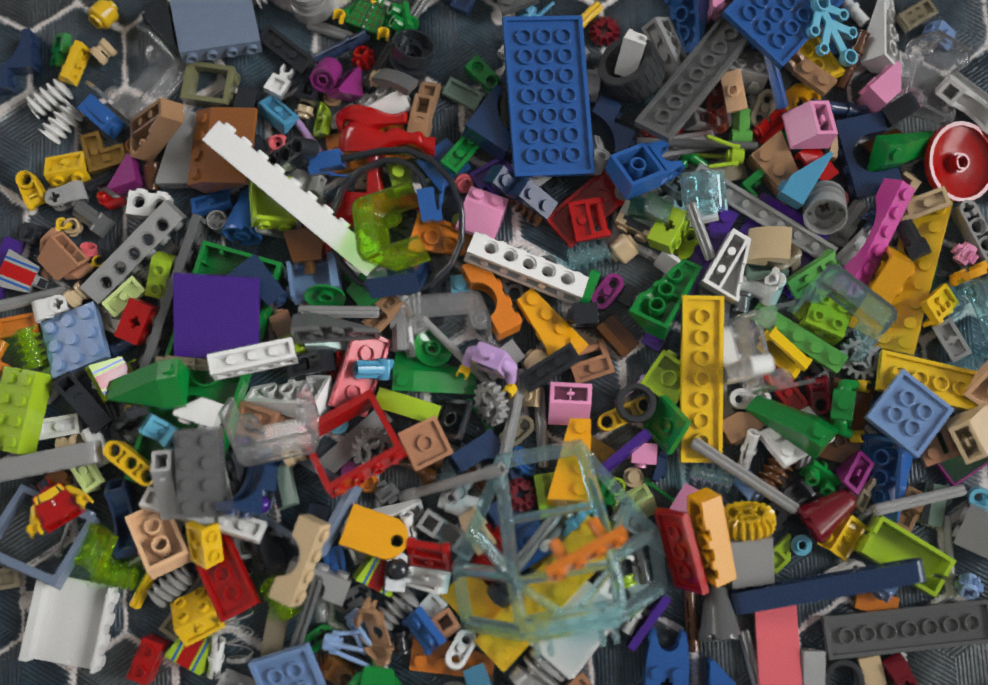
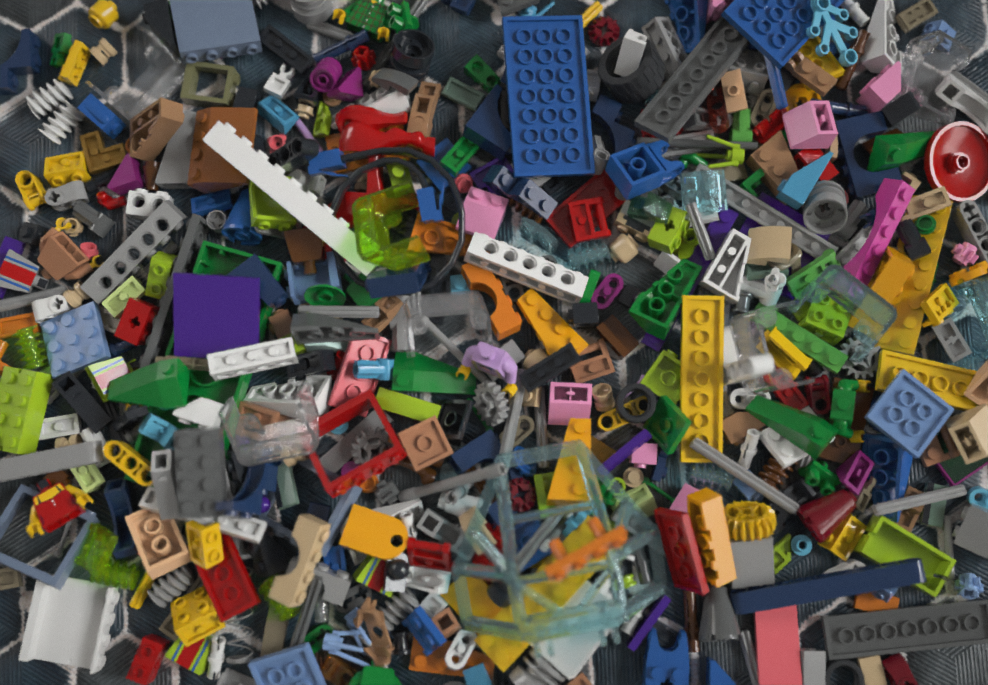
(428, 340): green dish -> none
(534, 232): none -> clear light blue slope
(603, 397): none -> tan wheel
(925, 224): none -> green plate

